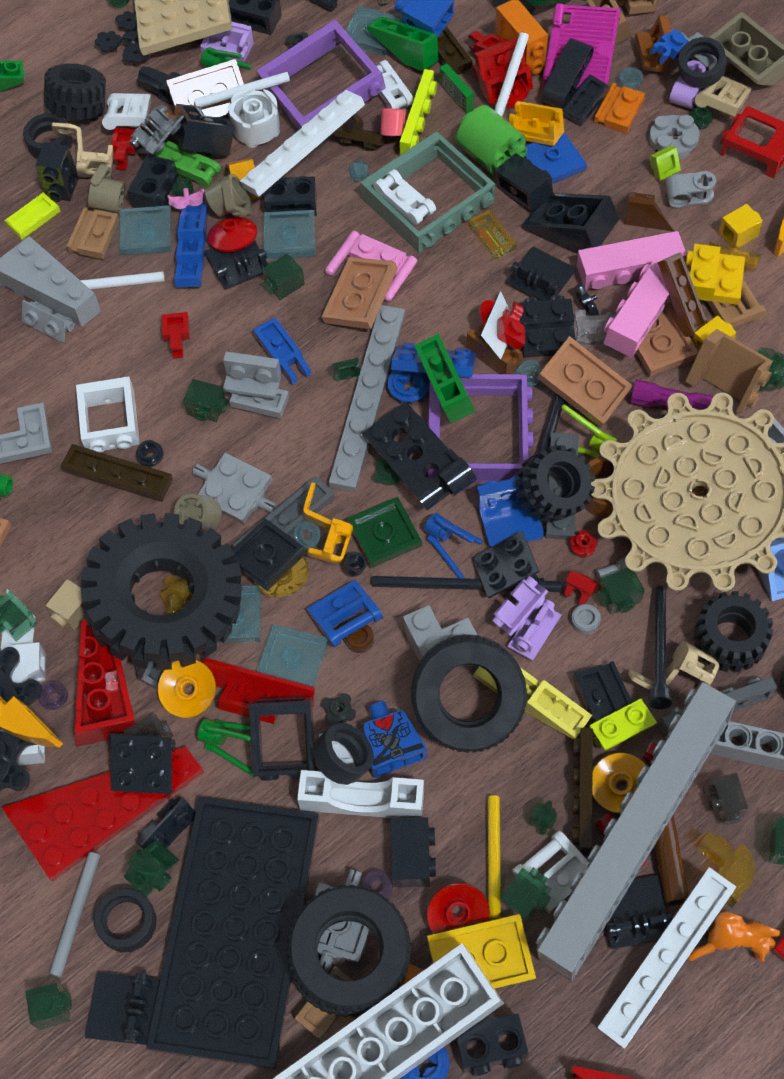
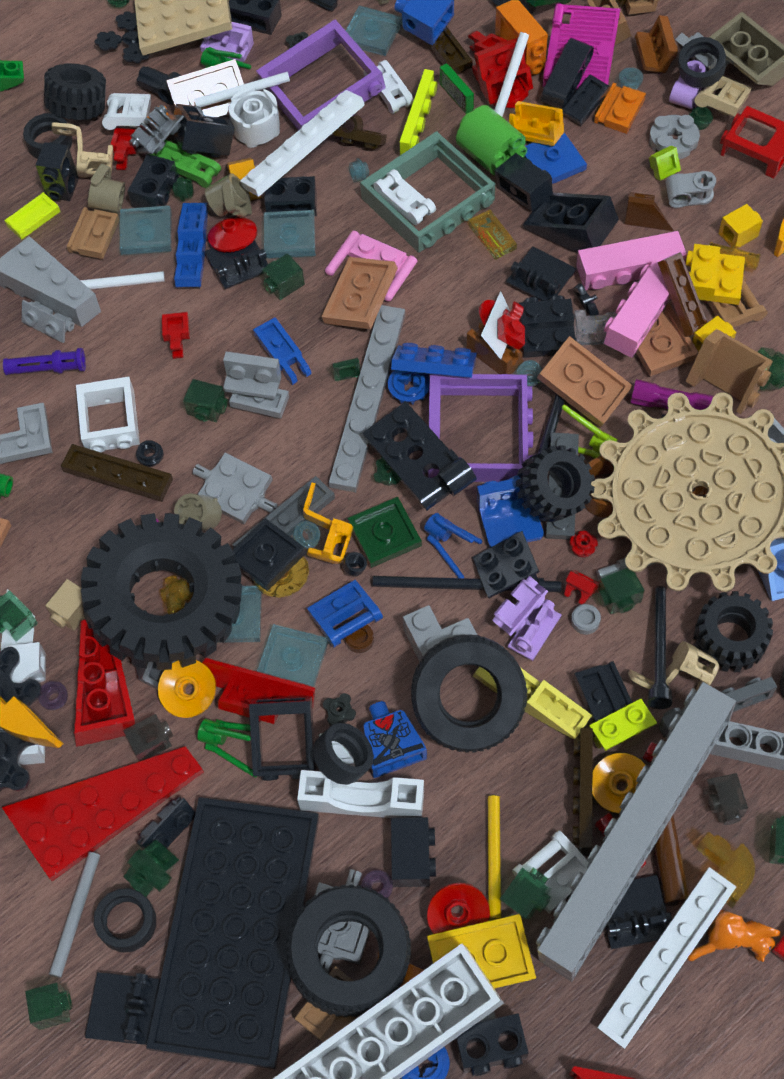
(58, 359): none -> dark purple pin
(141, 763): black hinge -> none
(181, 202): bright pink piece -> none
(393, 121): coral piece -> none
(408, 43): green slope -> none
(444, 378): green slope -> none
(543, 817): clear green plate -> none
(669, 45): blue plate -> none

